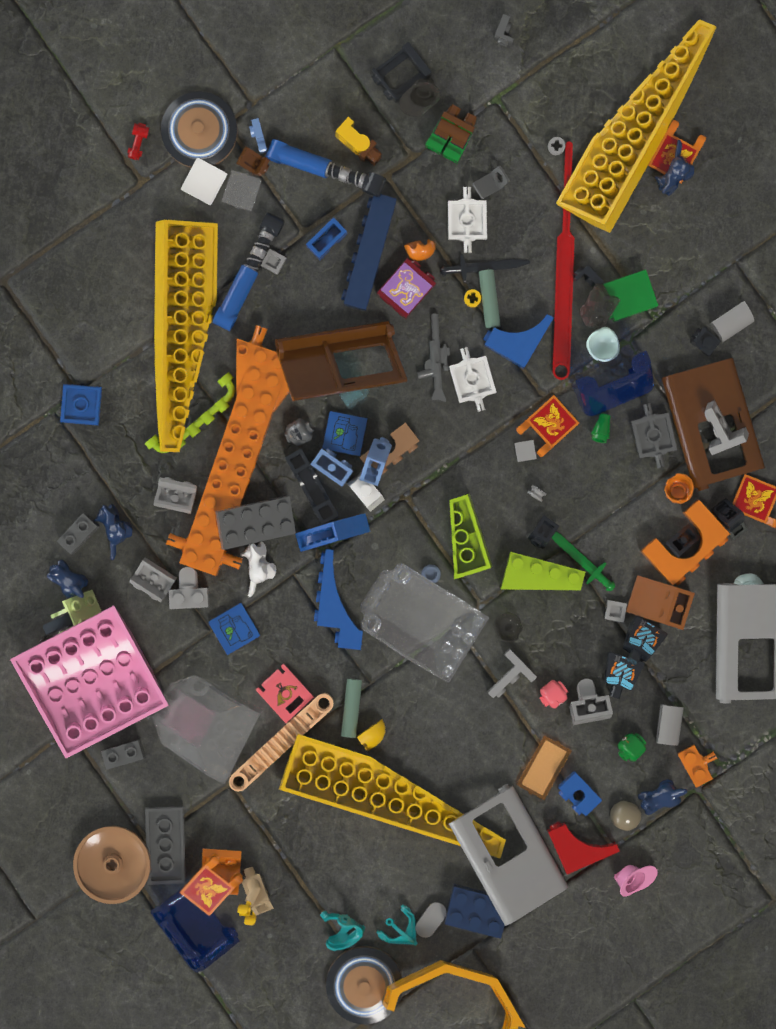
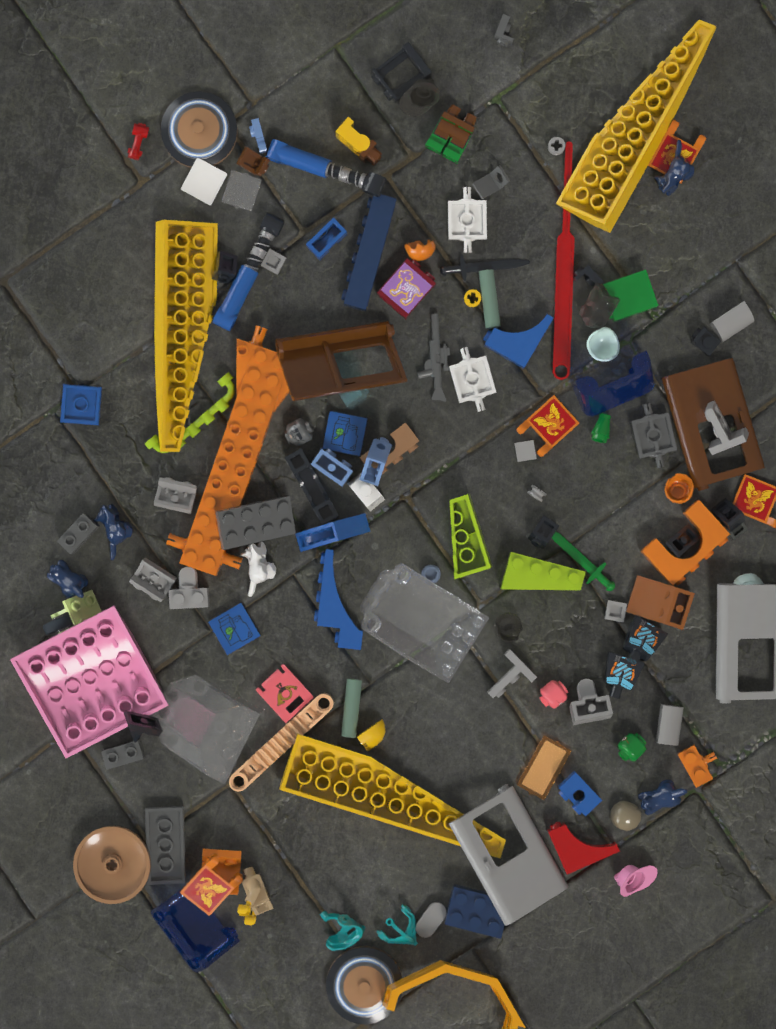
(141, 724): none -> black slope
(225, 267): none -> black bracket

